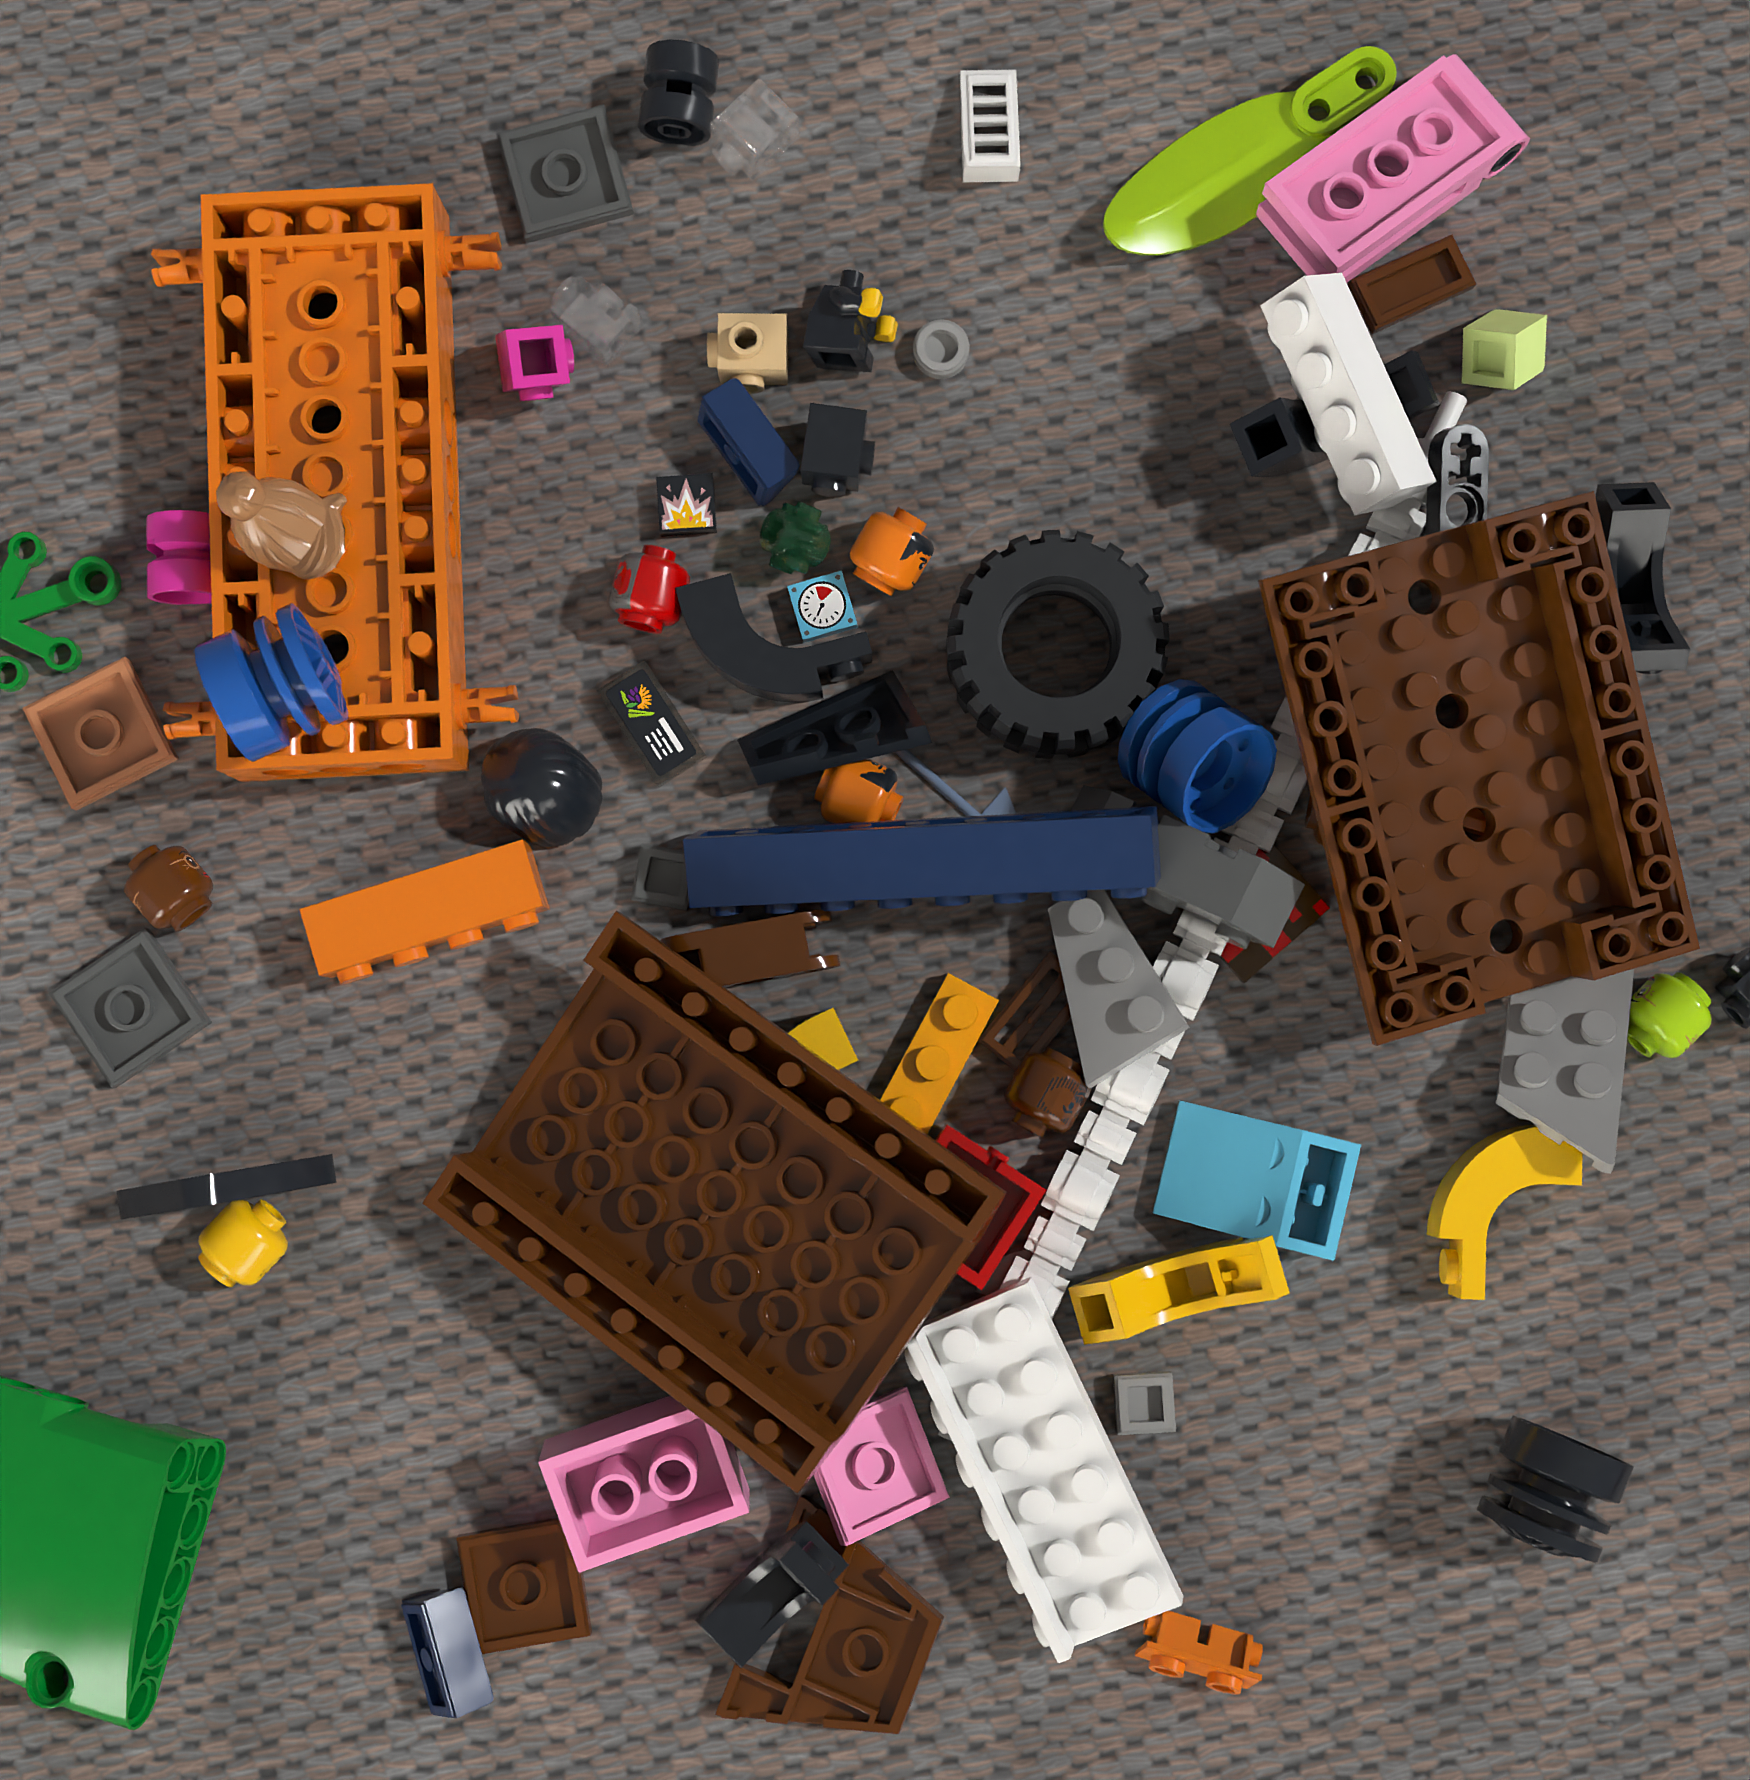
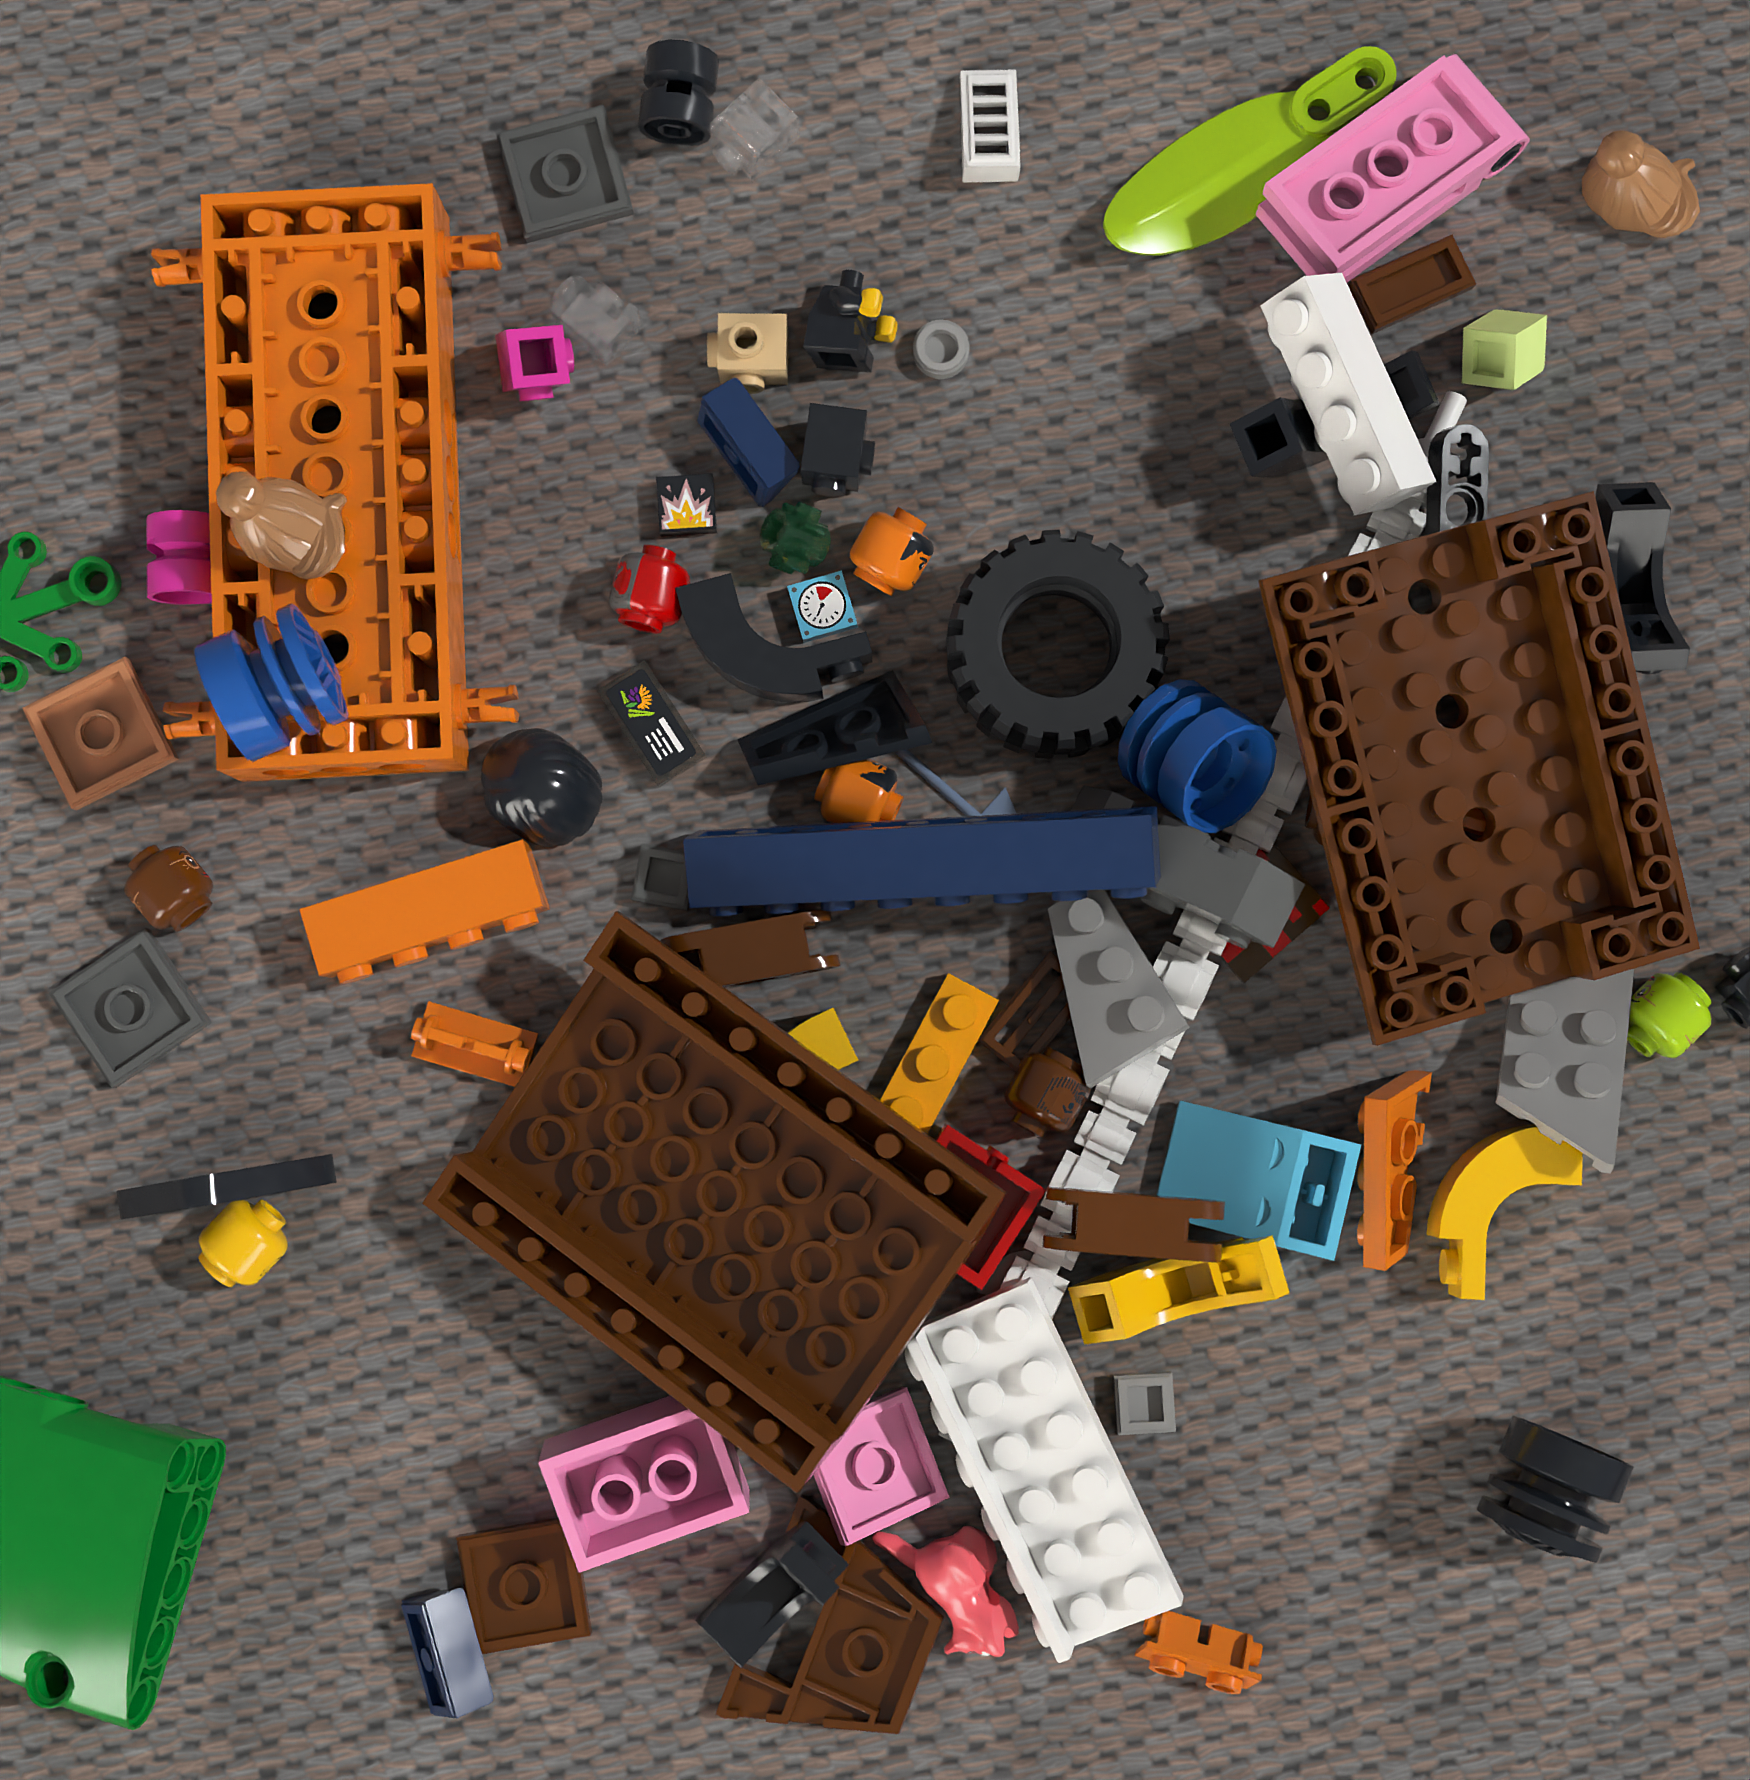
(473, 1044): none -> orange hinge
(957, 1577): none -> coral animal
(1135, 1224): none -> reddish brown piece
(1389, 1147): none -> orange wing
(1639, 187): none -> medium nougat hair

